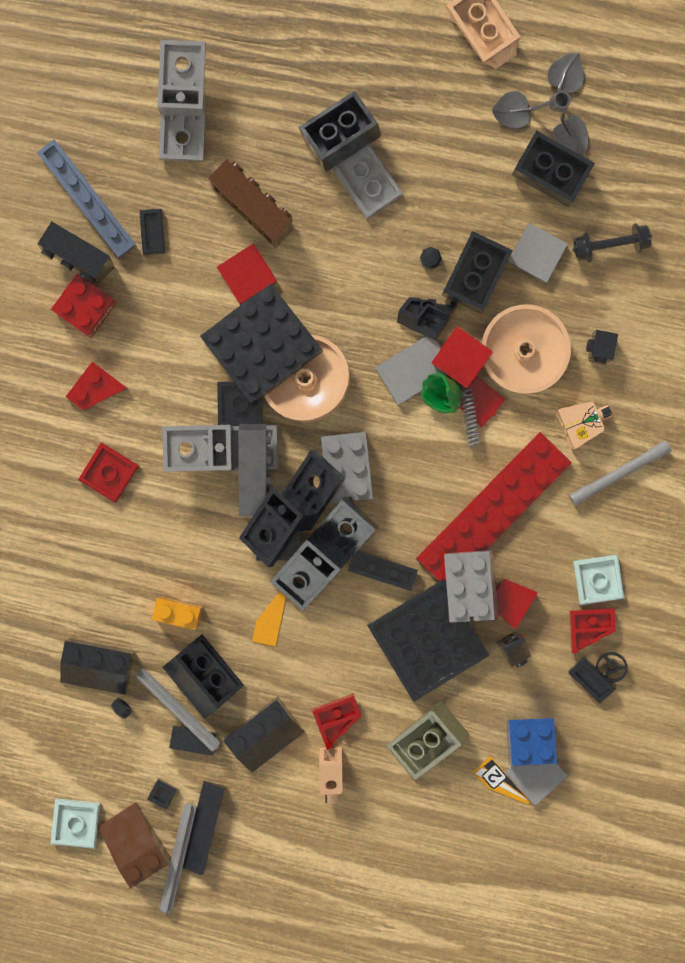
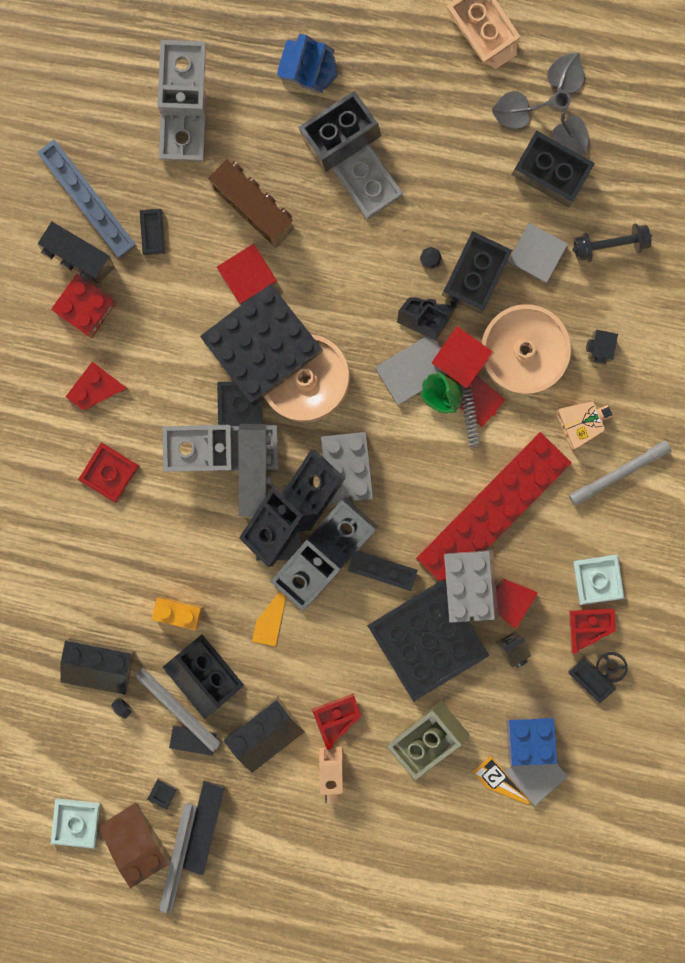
(308, 63): none -> blue piece

